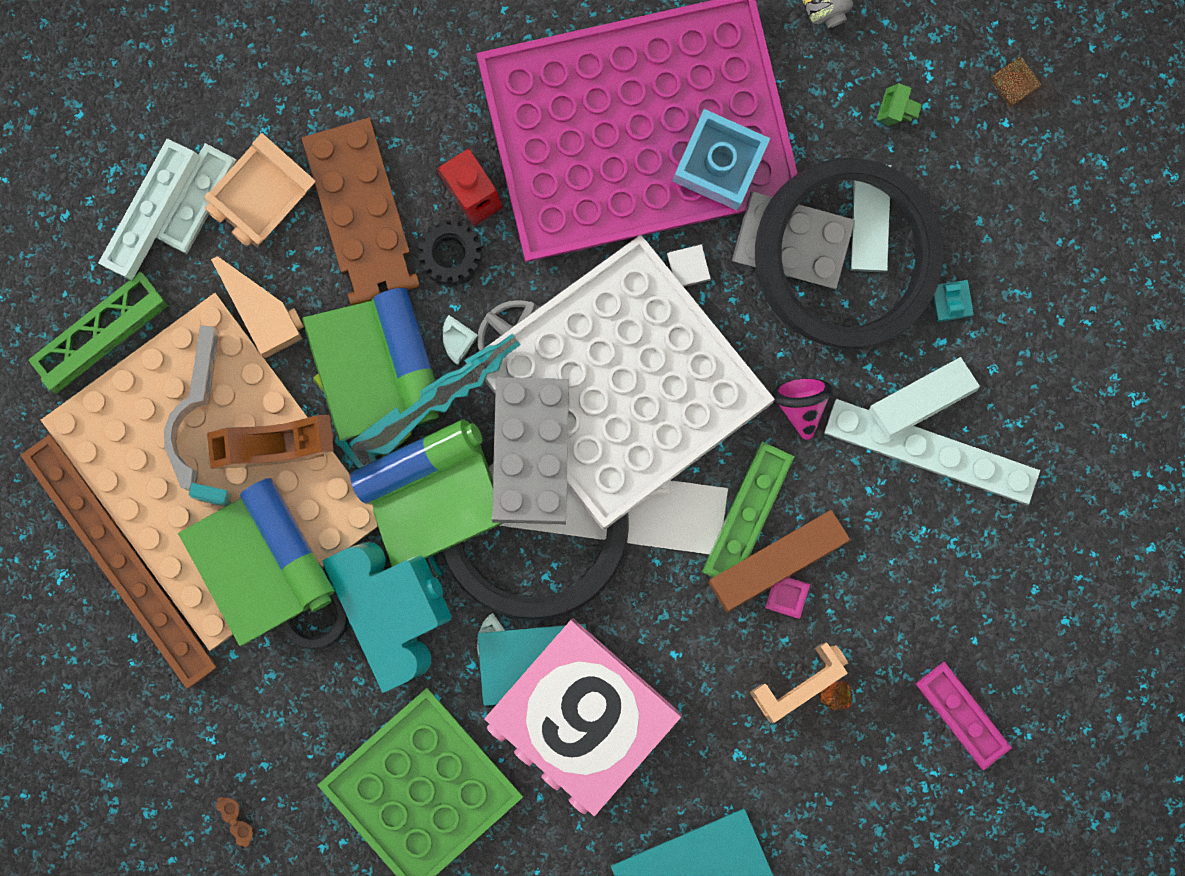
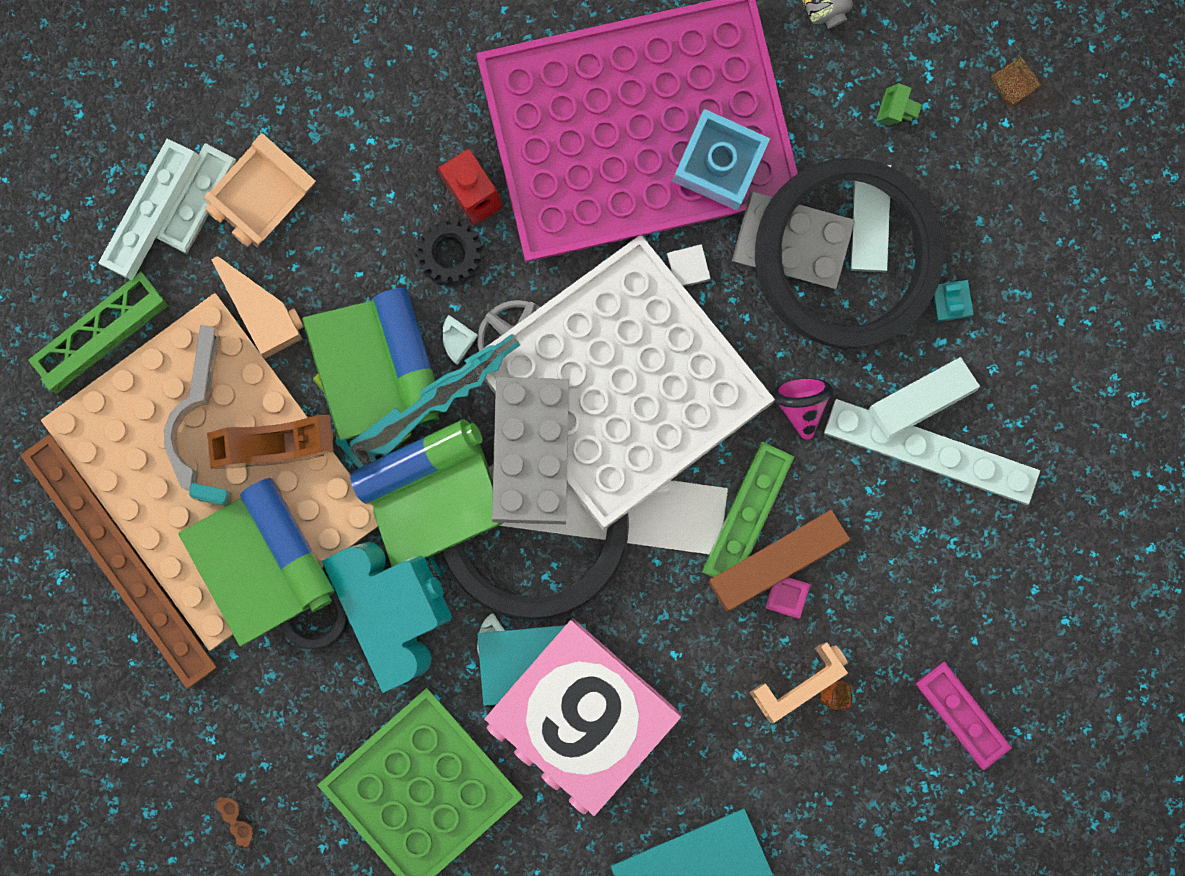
(359, 209): dark orange hinge -> none

